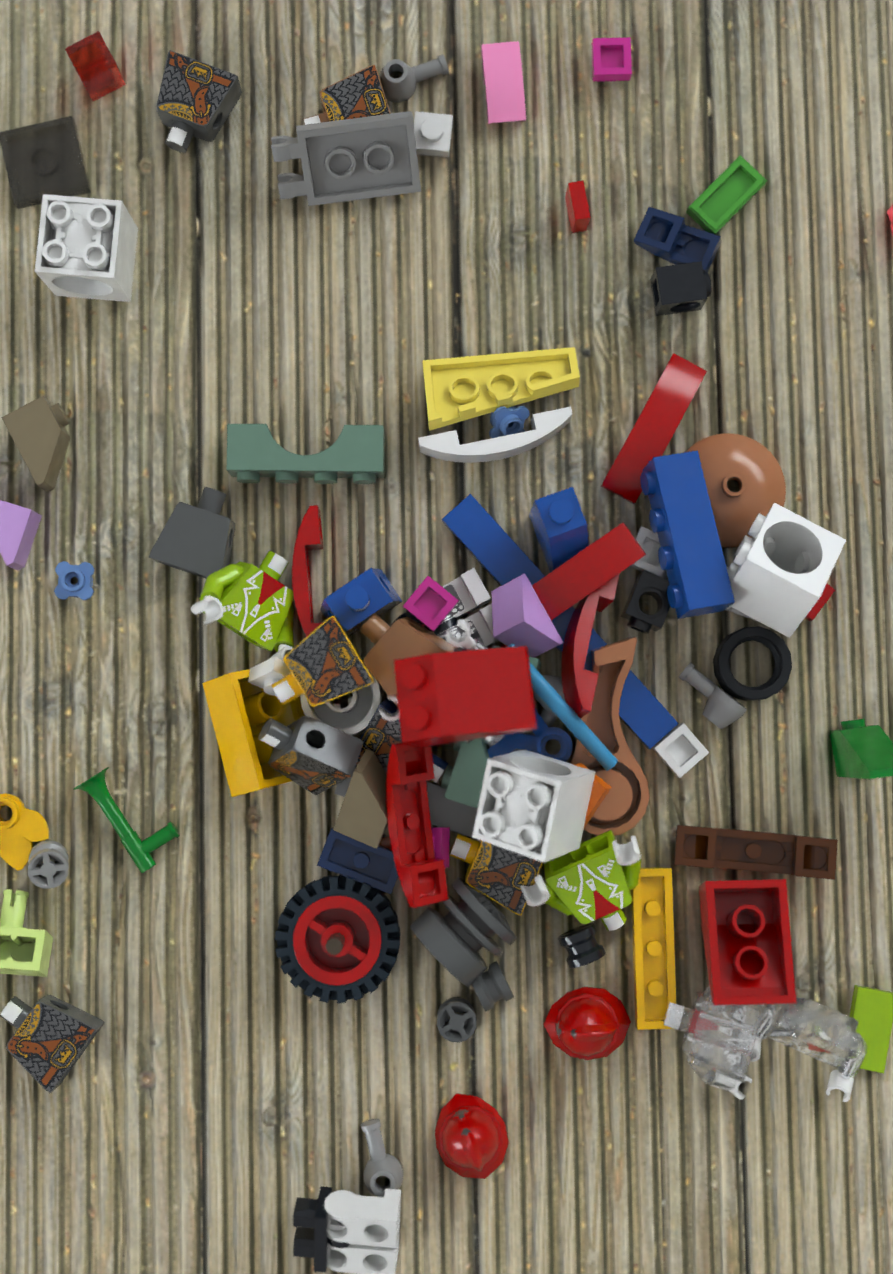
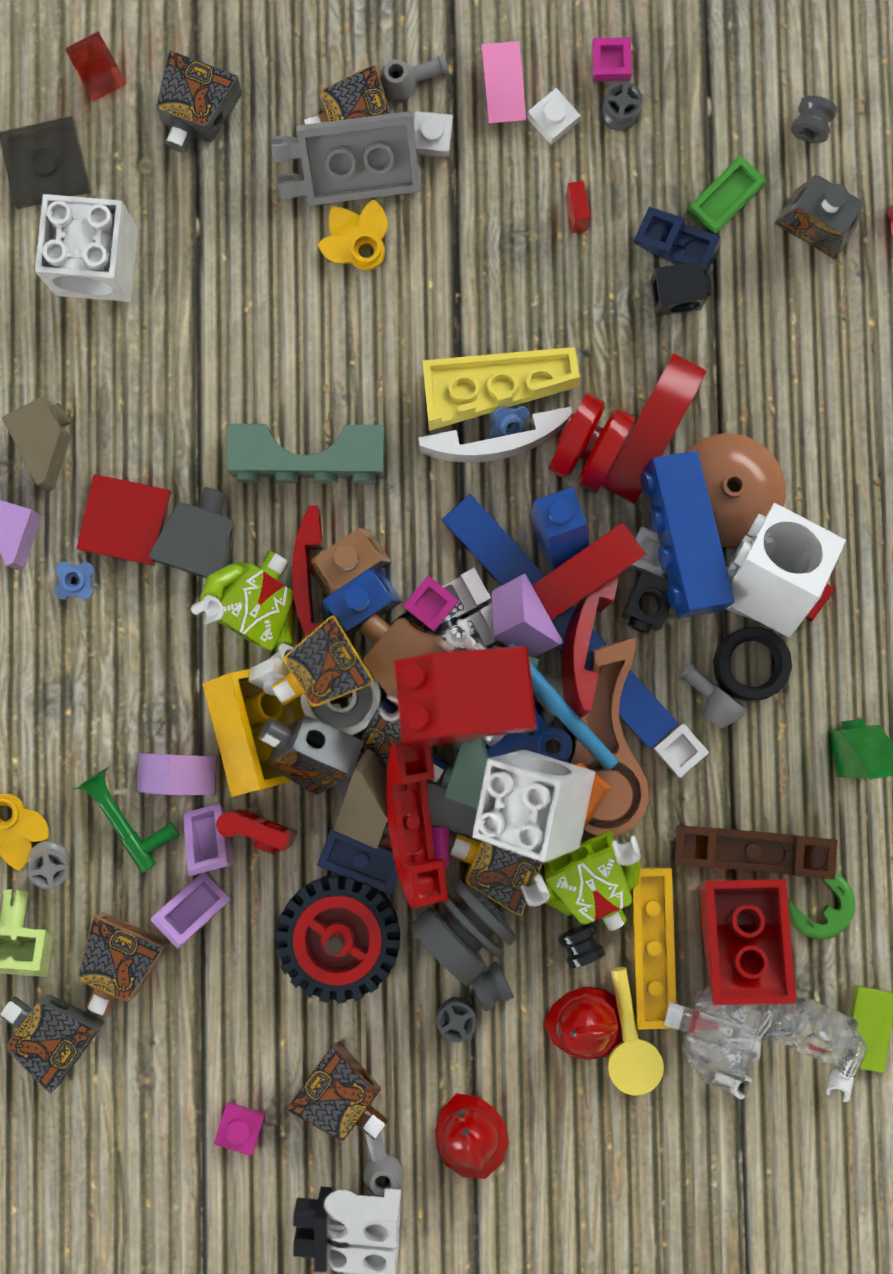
(117, 961): none -> torso
(123, 519): none -> red tile
(176, 774): none -> lavender slope
(190, 910): none -> lavender slope
(204, 845): none -> lavender slope
(239, 1128): none -> dark pink plate
(267, 834): none -> red plate
(339, 1096): none -> torso
(348, 560): none -> medium nougat torso
(353, 233): none -> yellow plate
(553, 116): none -> white plate
(590, 442): none -> red wheel
(623, 96): none -> dark grey wheel
(635, 1062): none -> light yellow piece
(814, 119): none -> dark grey wheel
(821, 215): none -> dark grey torso
(835, 919): none -> bright green head

